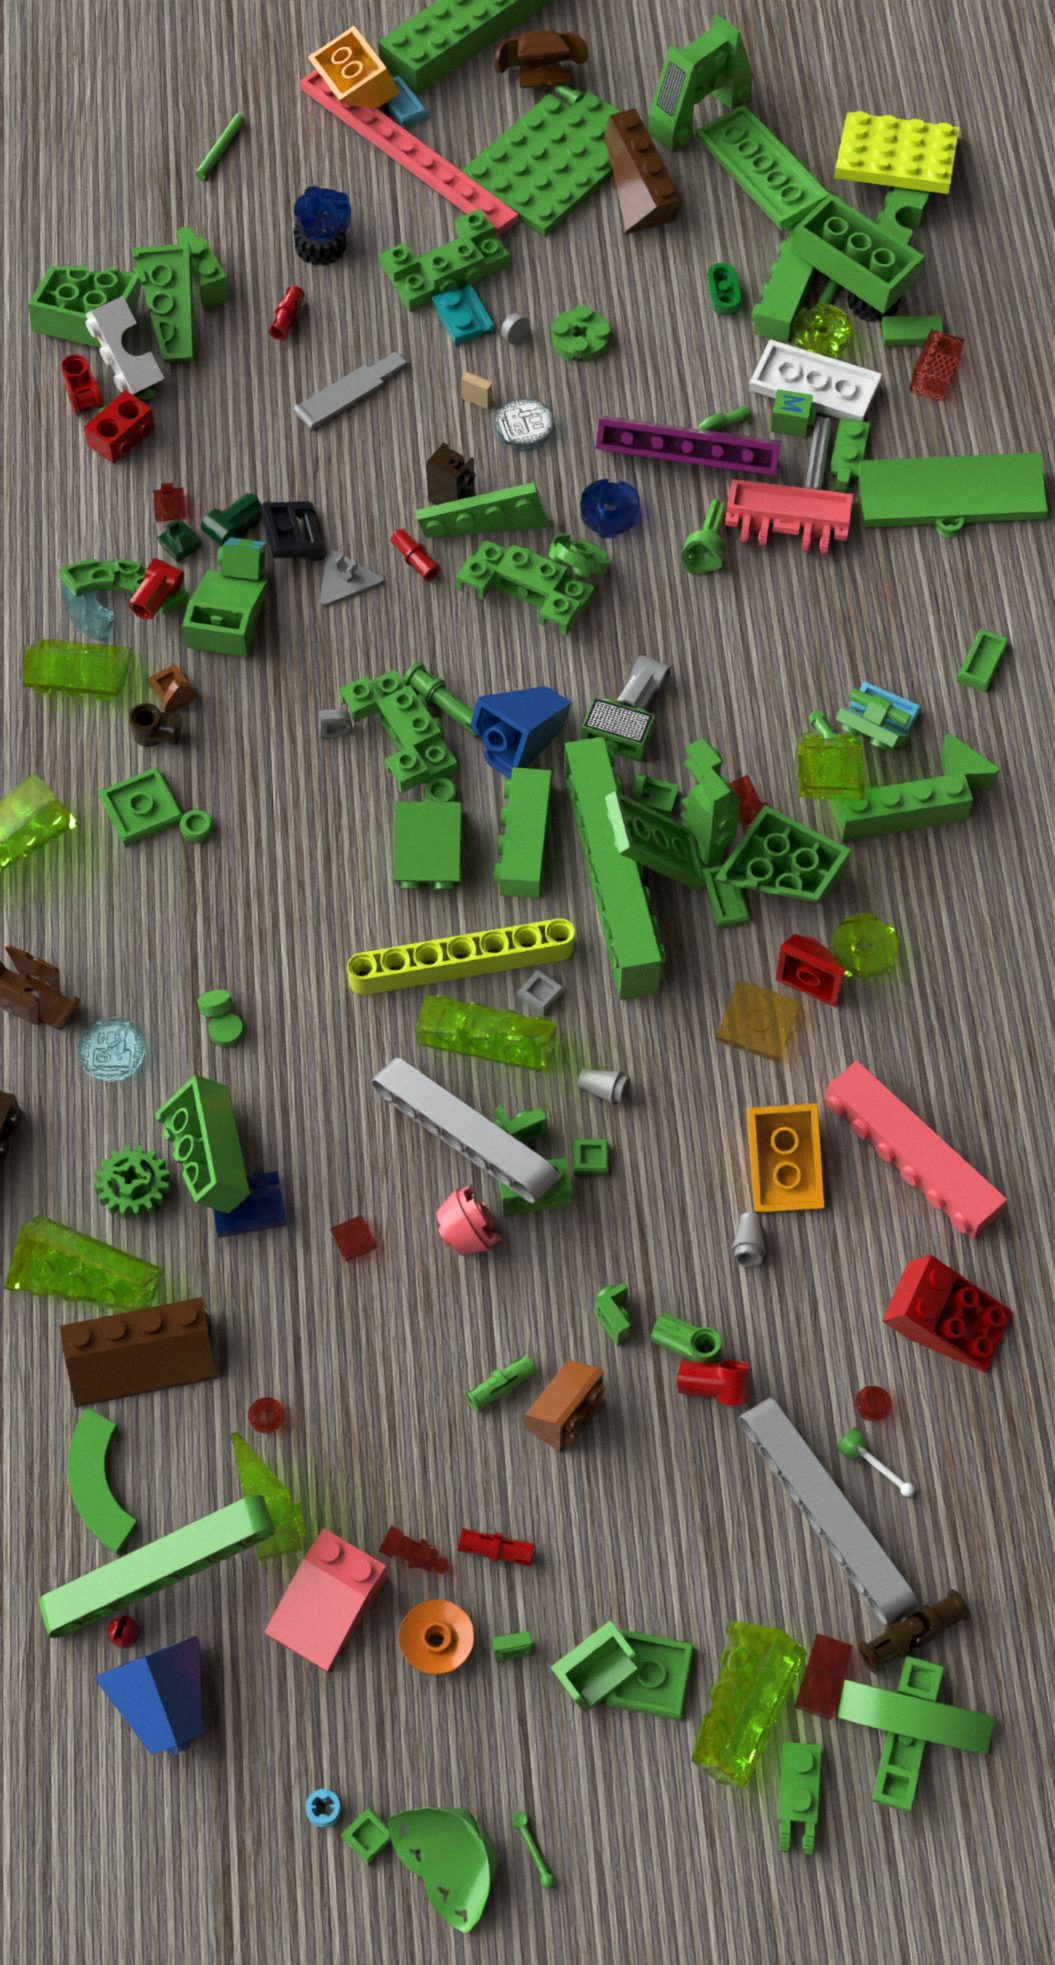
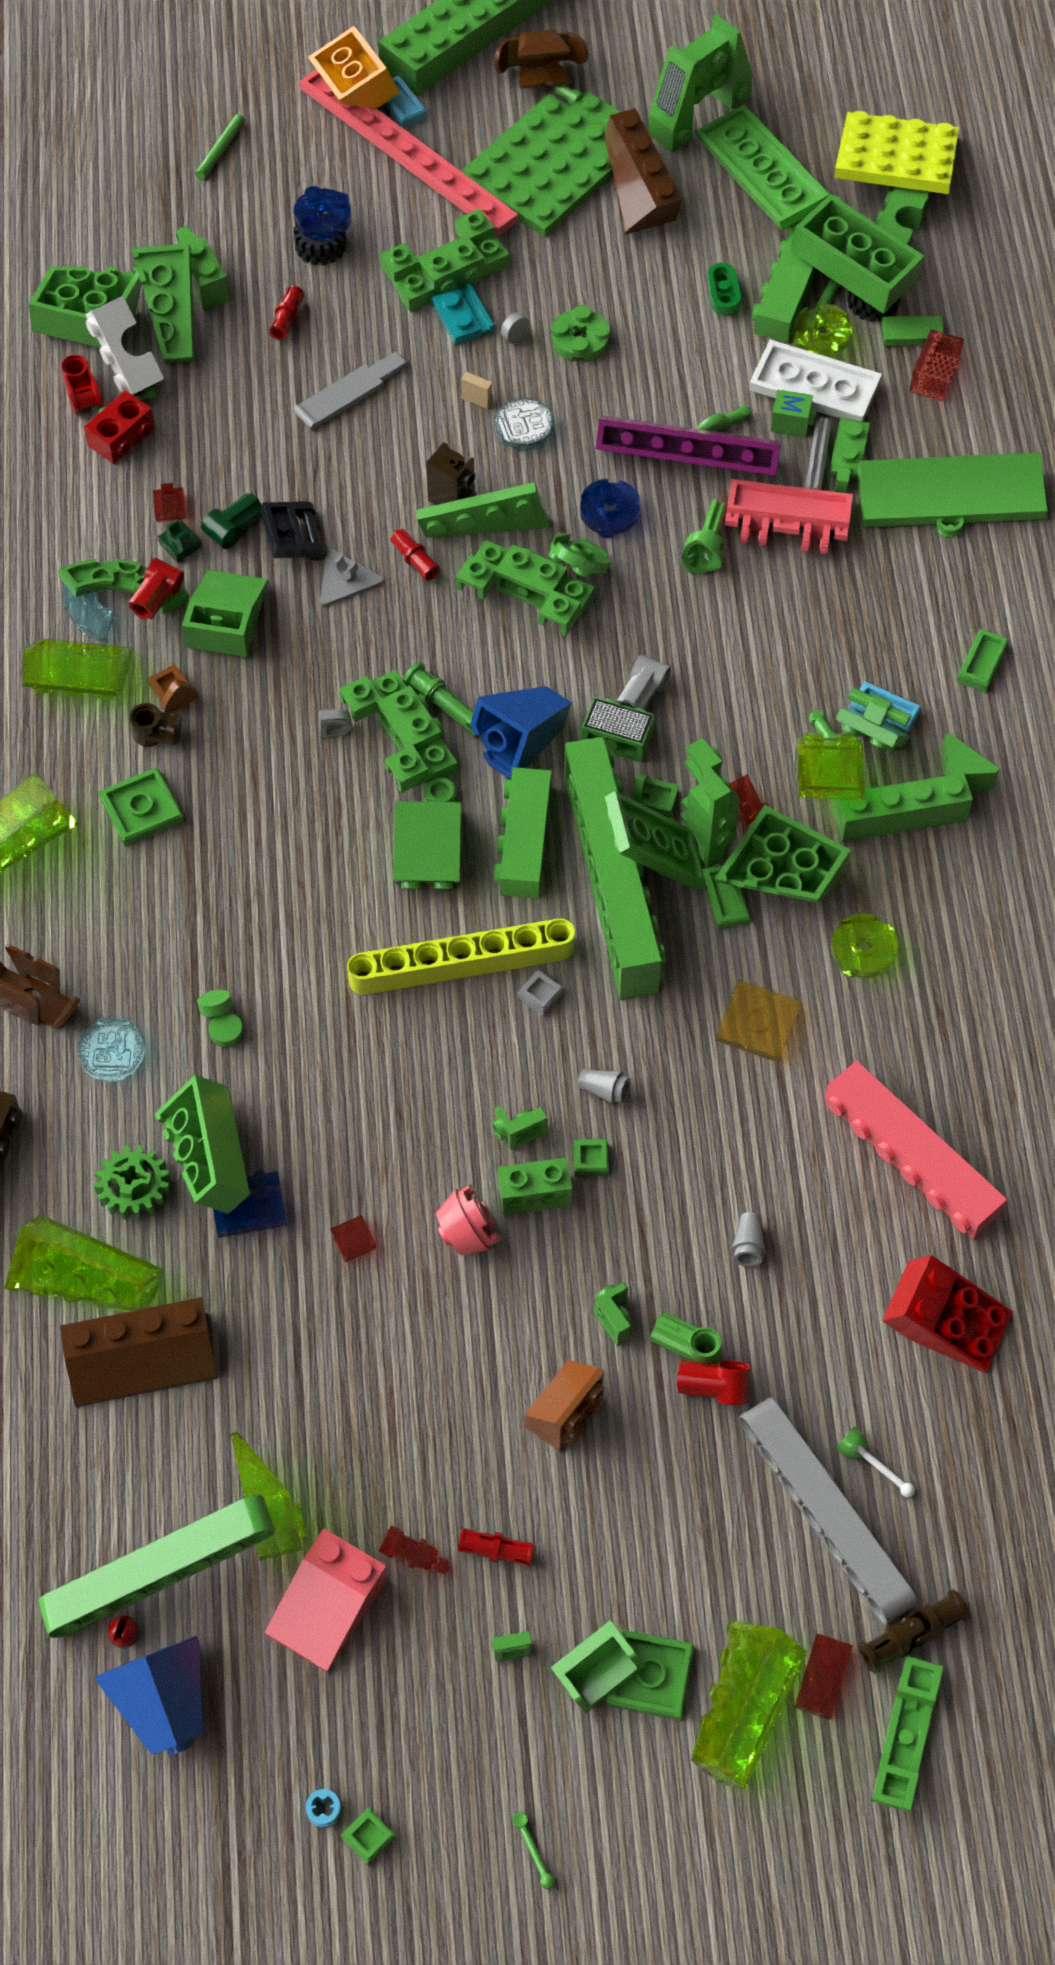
(89, 1483): bright green tile -> none
(196, 826): bright green tile -> none
(242, 558): bright green brick -> none
(266, 1405): clear red plate -> none
(433, 1619): orange dish -> none
(453, 1857): bright green piece -> none
(465, 1130): light grey beam -> none
(486, 1033): clear neon green wedge -> none
(501, 1383): bright green pin -> none
(785, 1157): light orange slope -> none
(799, 1792): bright green hinge -> none
(810, 969): red slope -> none
(873, 1403): clear red plate -> none
(915, 1717): bright green slope -> none

